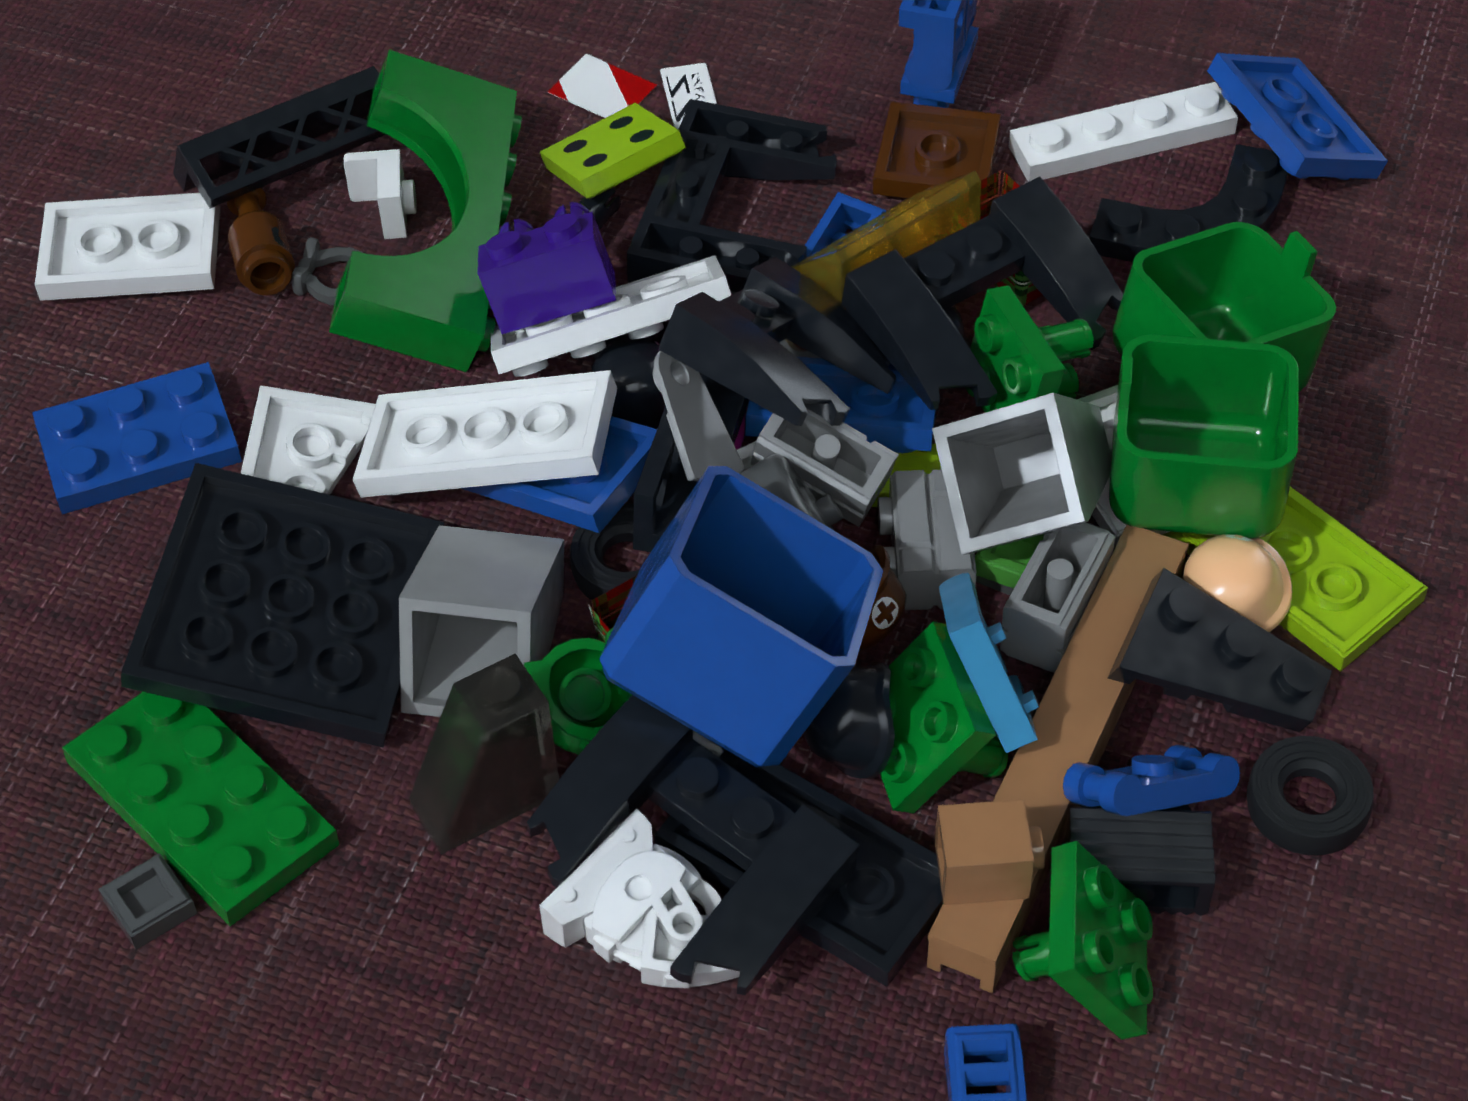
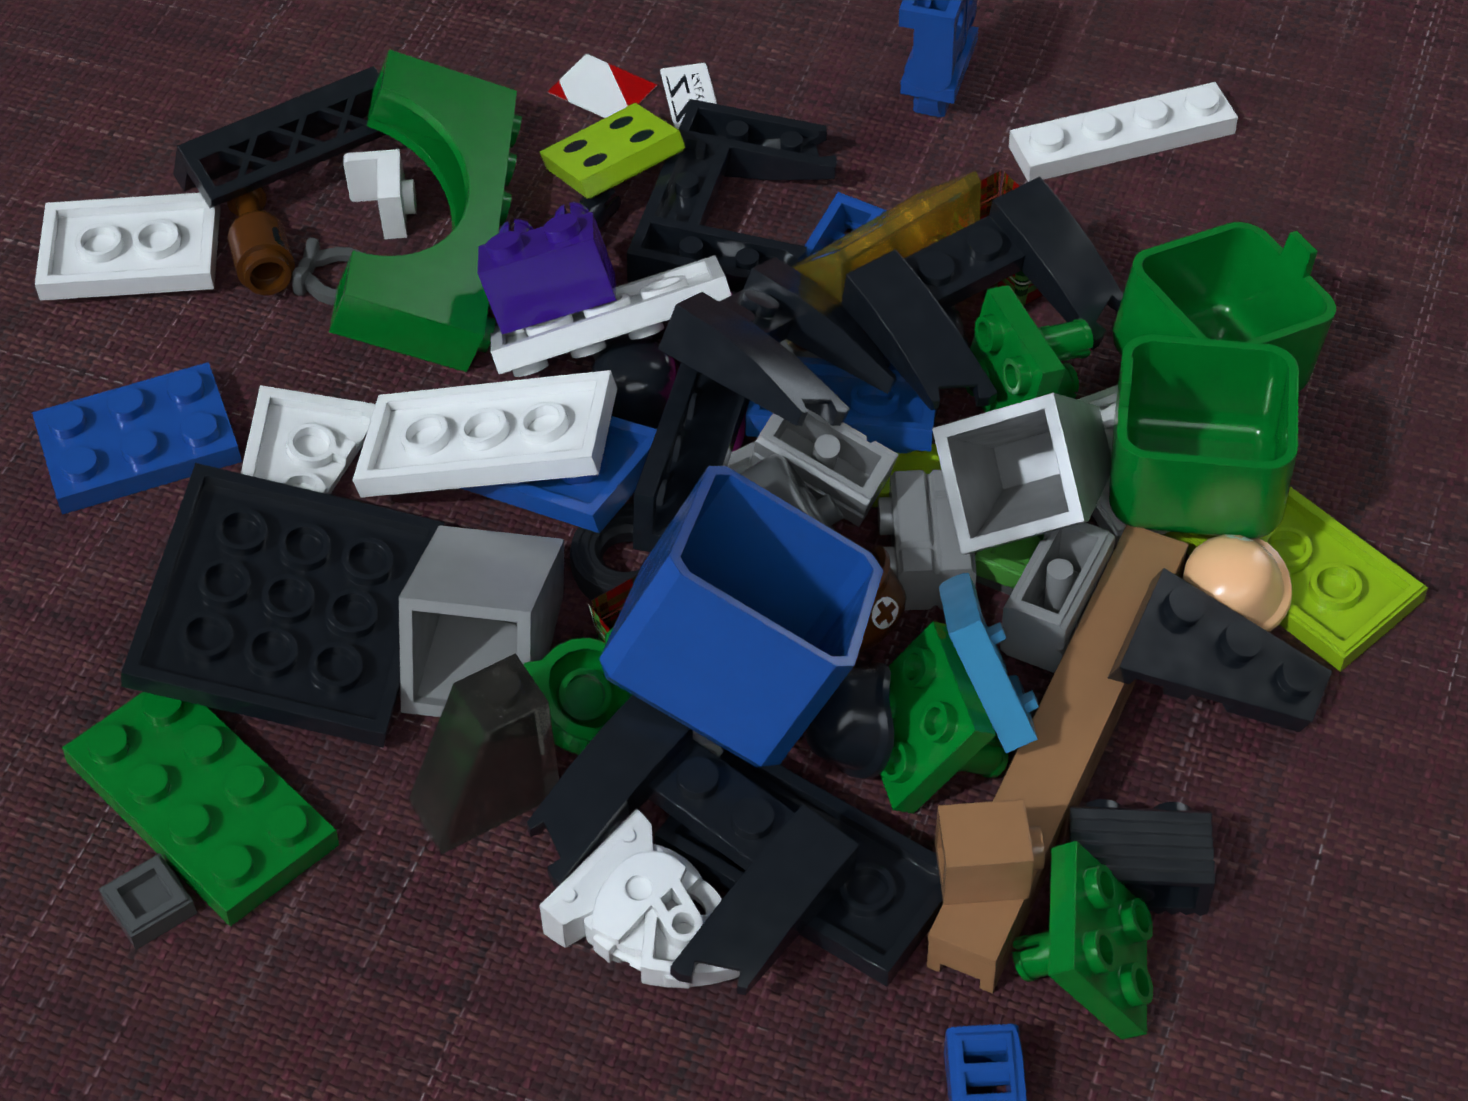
(693, 419): light grey piece -> none
(933, 146): reddish brown plate -> none
(1153, 781): blue plate -> none
(1248, 196): black plate -> none
(1296, 117): blue plate -> none
(1301, 831): black tyre -> none

